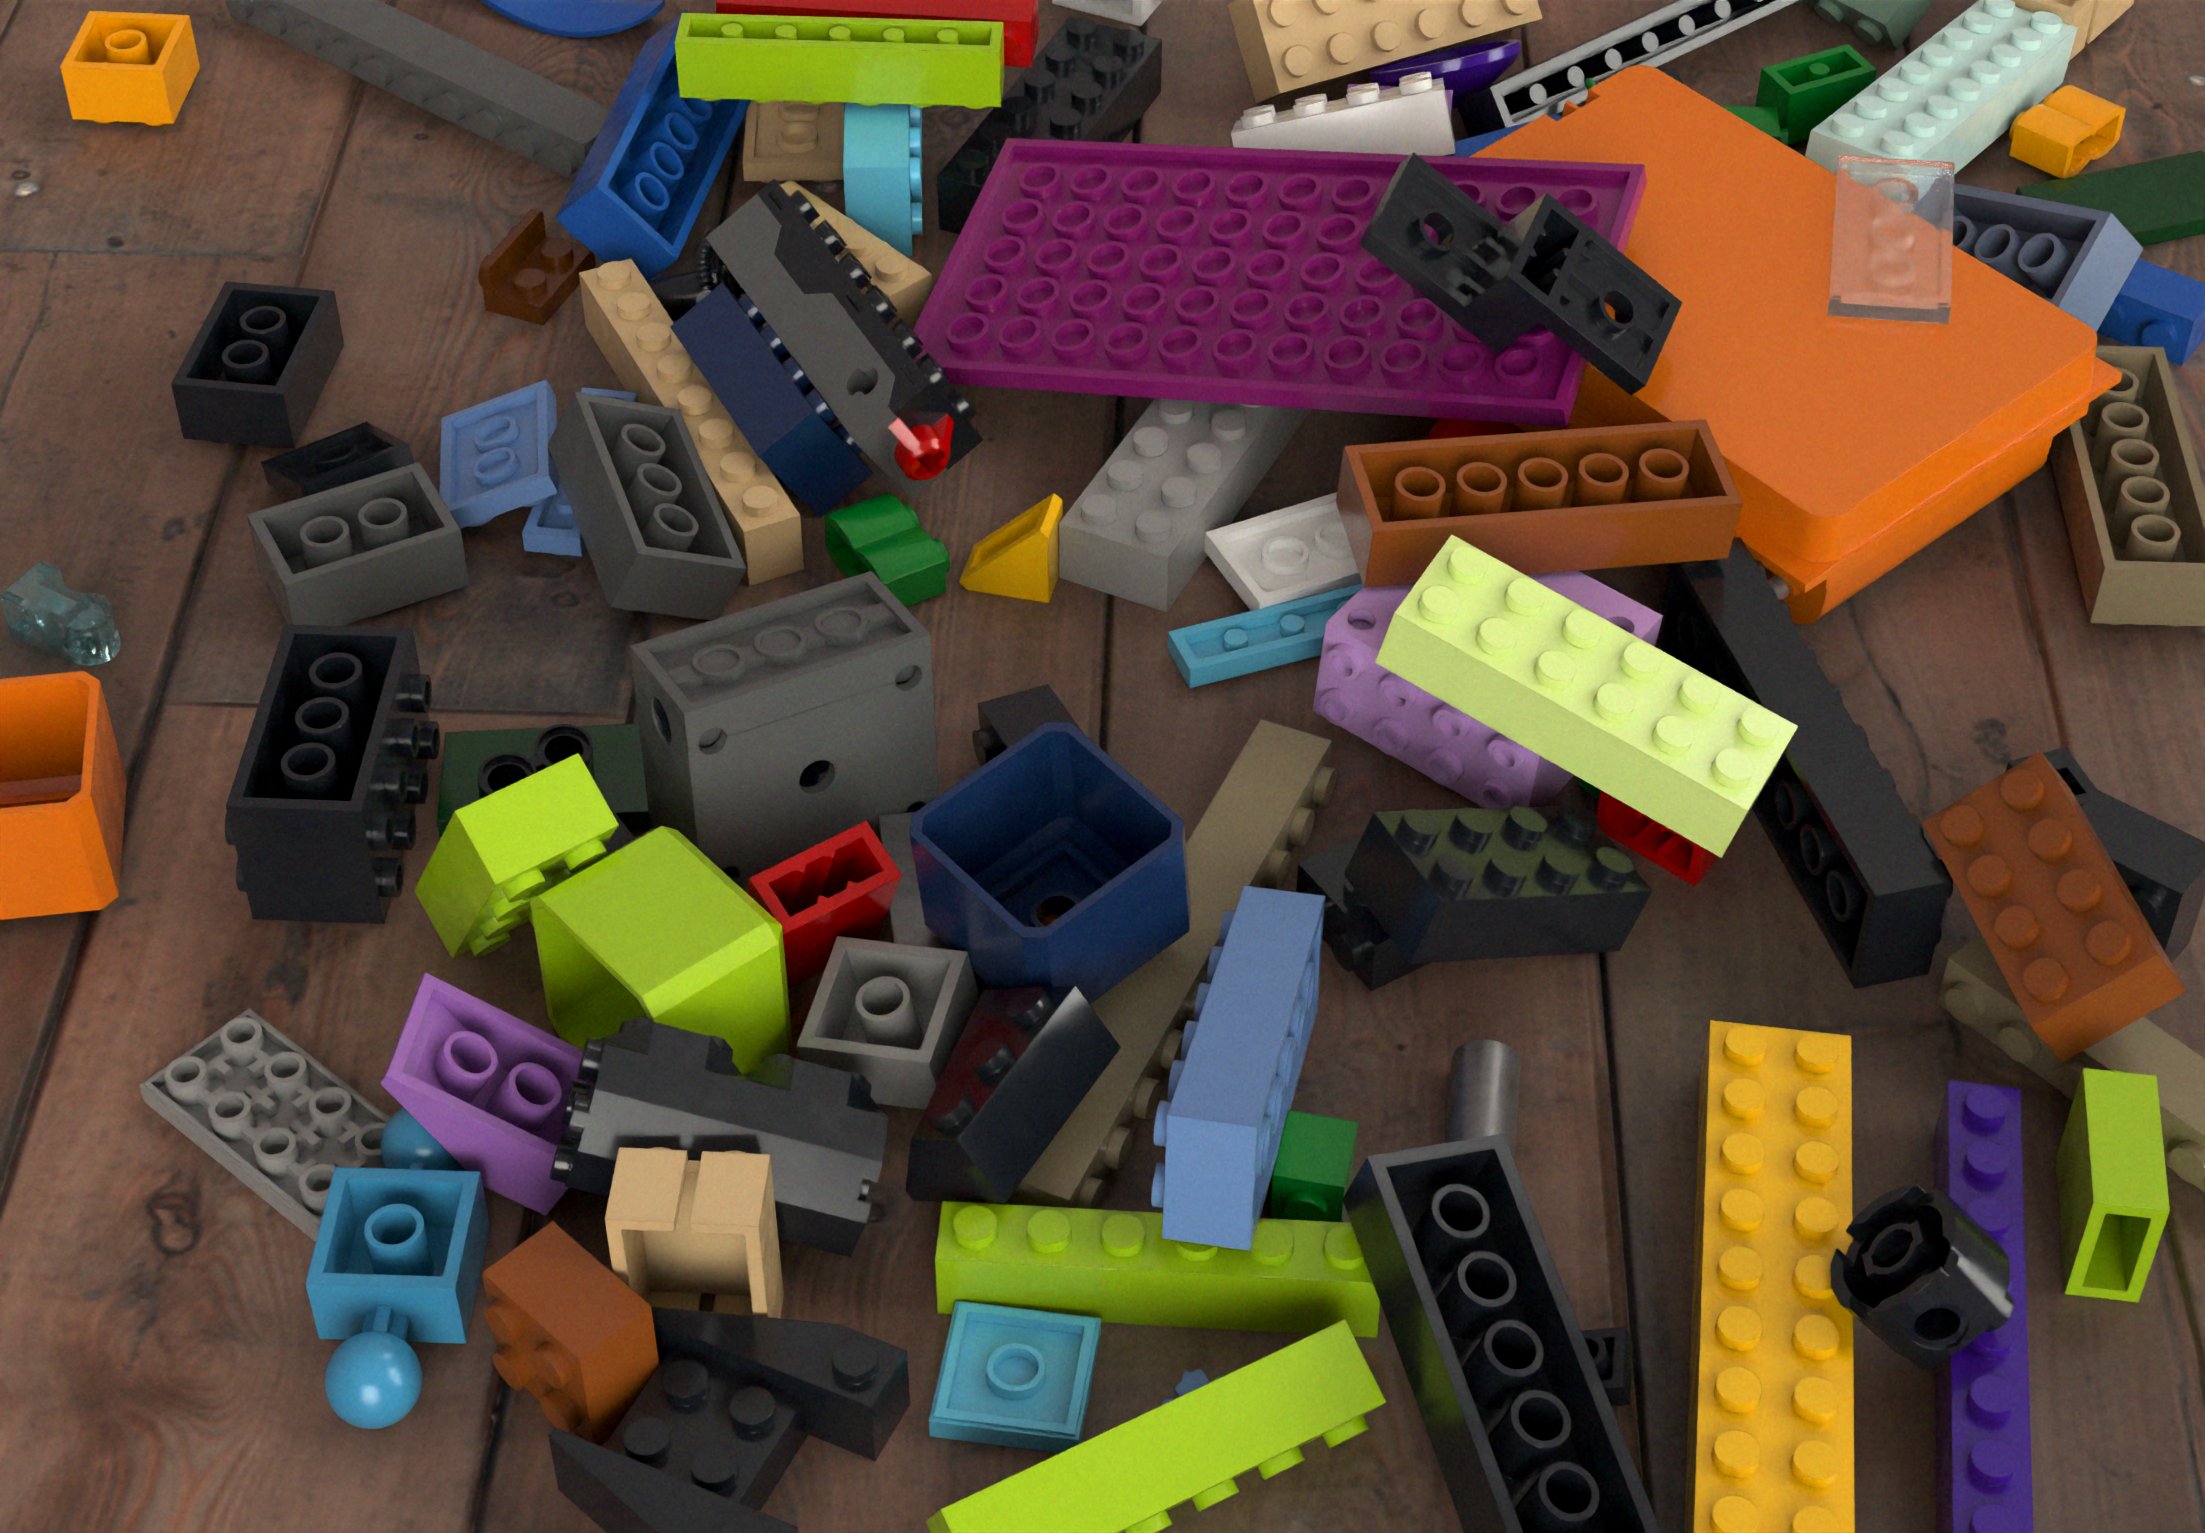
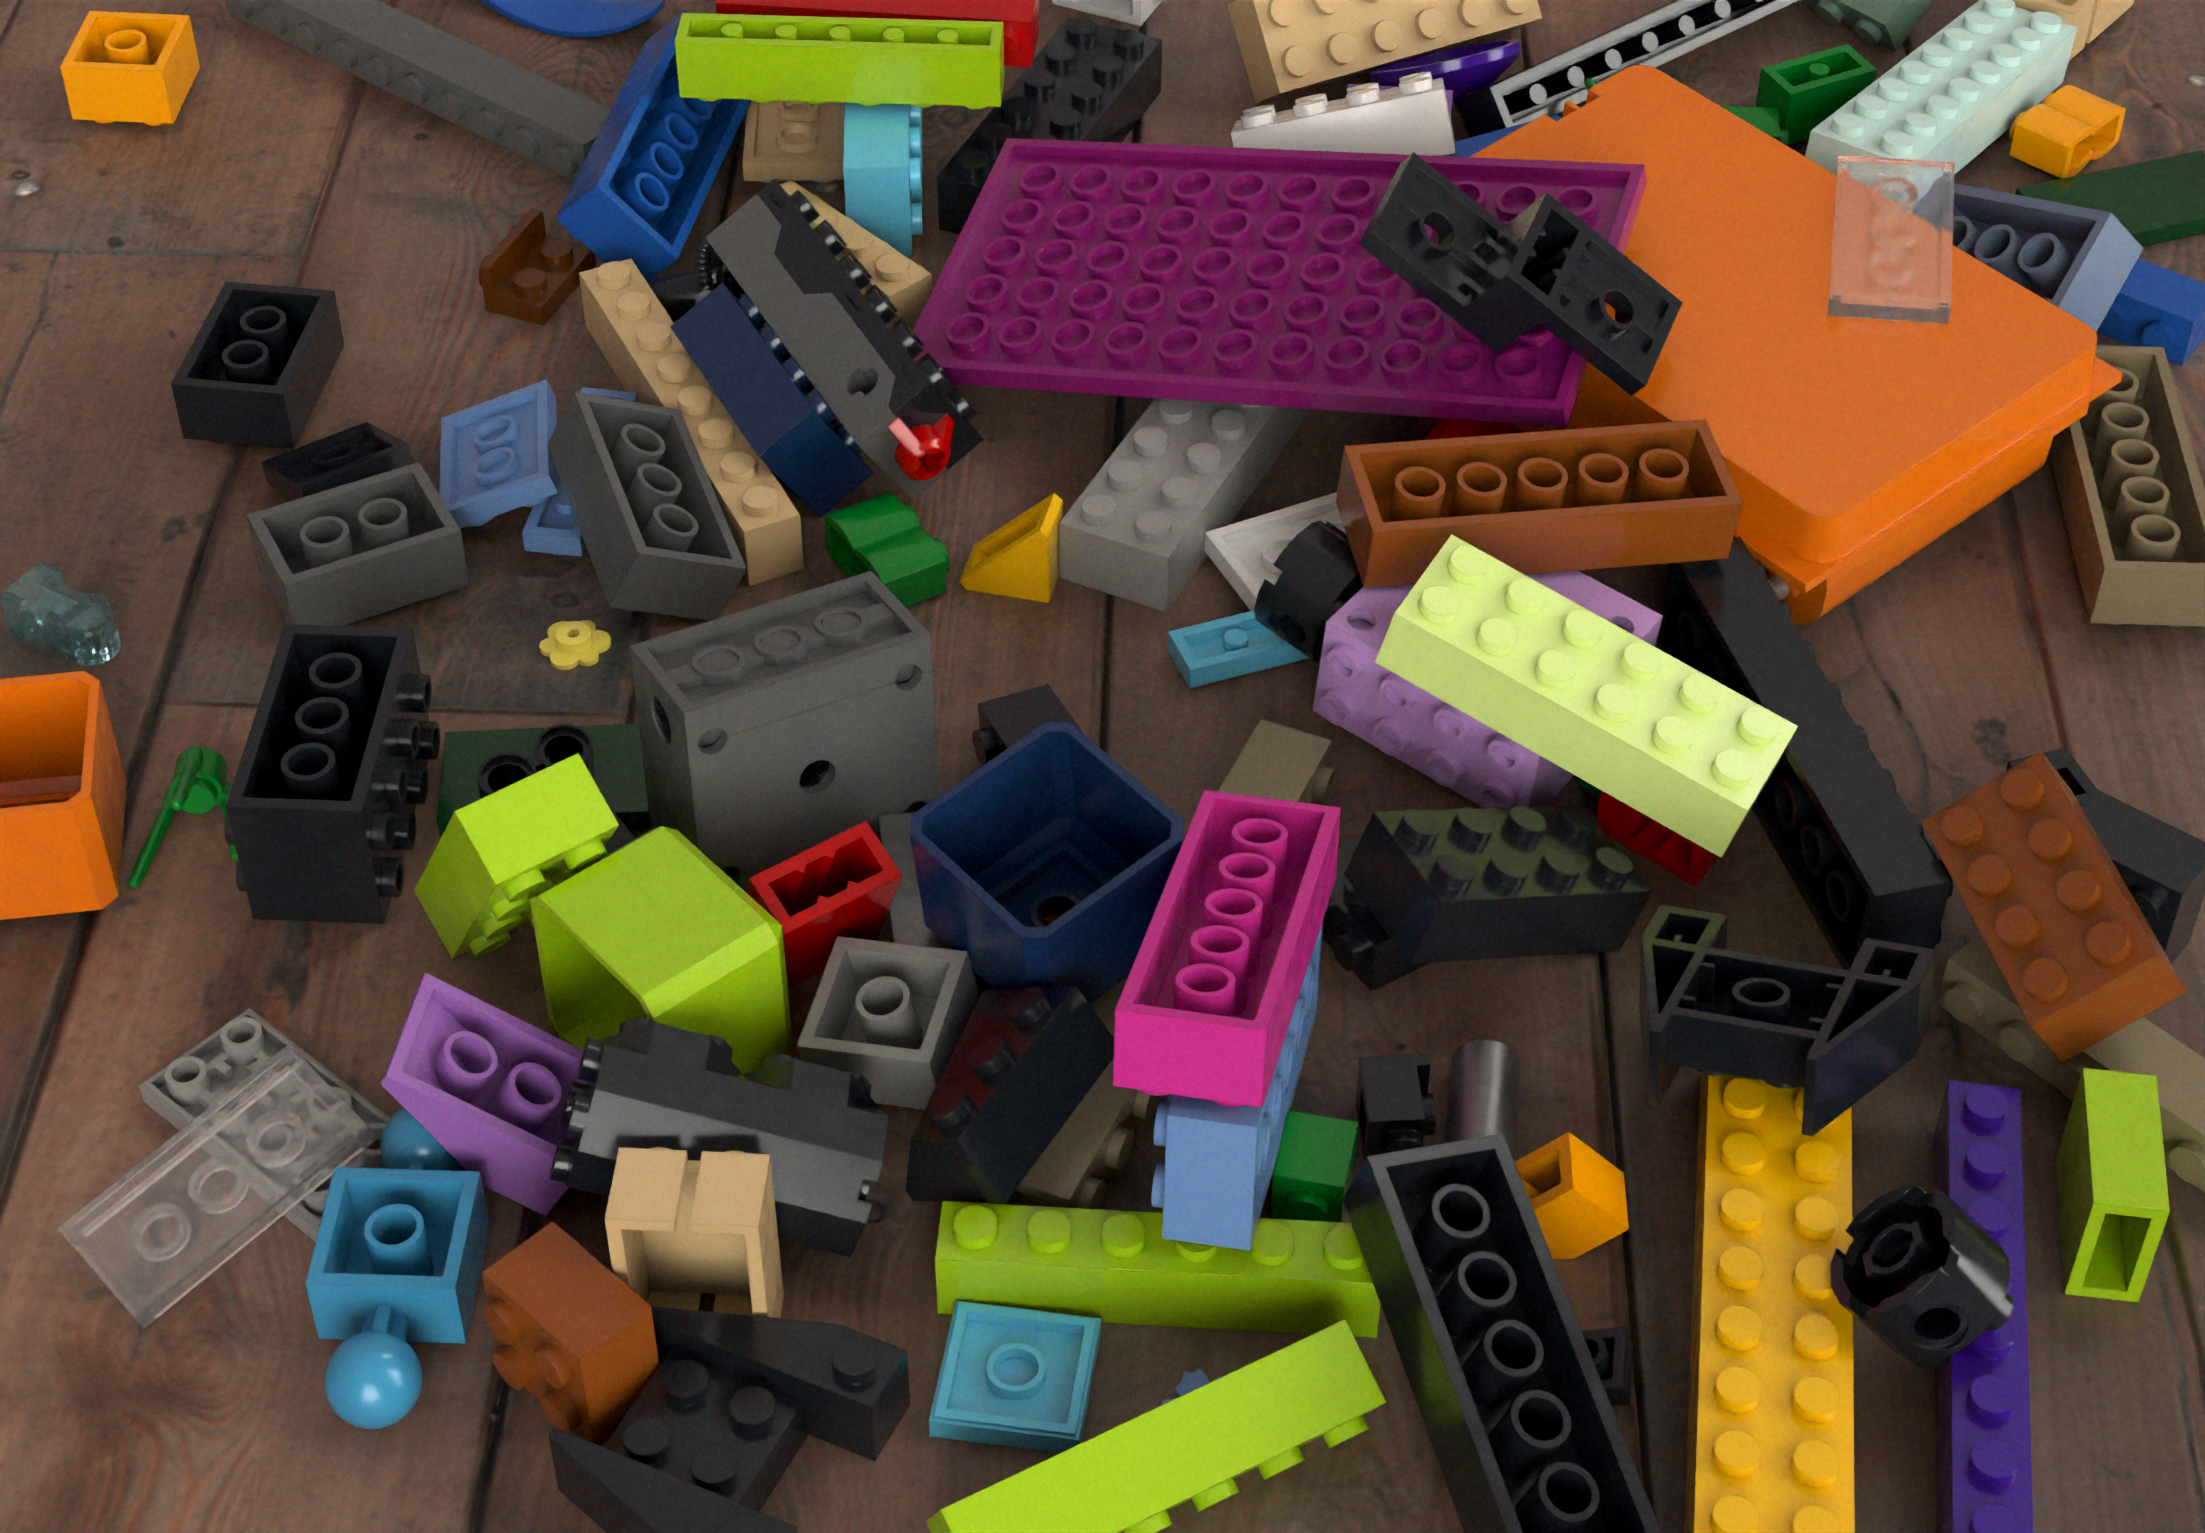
(196, 788): none -> green plant
(216, 1185): none -> clear tile
(574, 644): none -> light yellow plant
(1227, 950): none -> dark pink brick
(1314, 585): none -> black brick
(1394, 1103): none -> black brick
(1574, 1196): none -> light orange slope
(1776, 1016): none -> black wedge

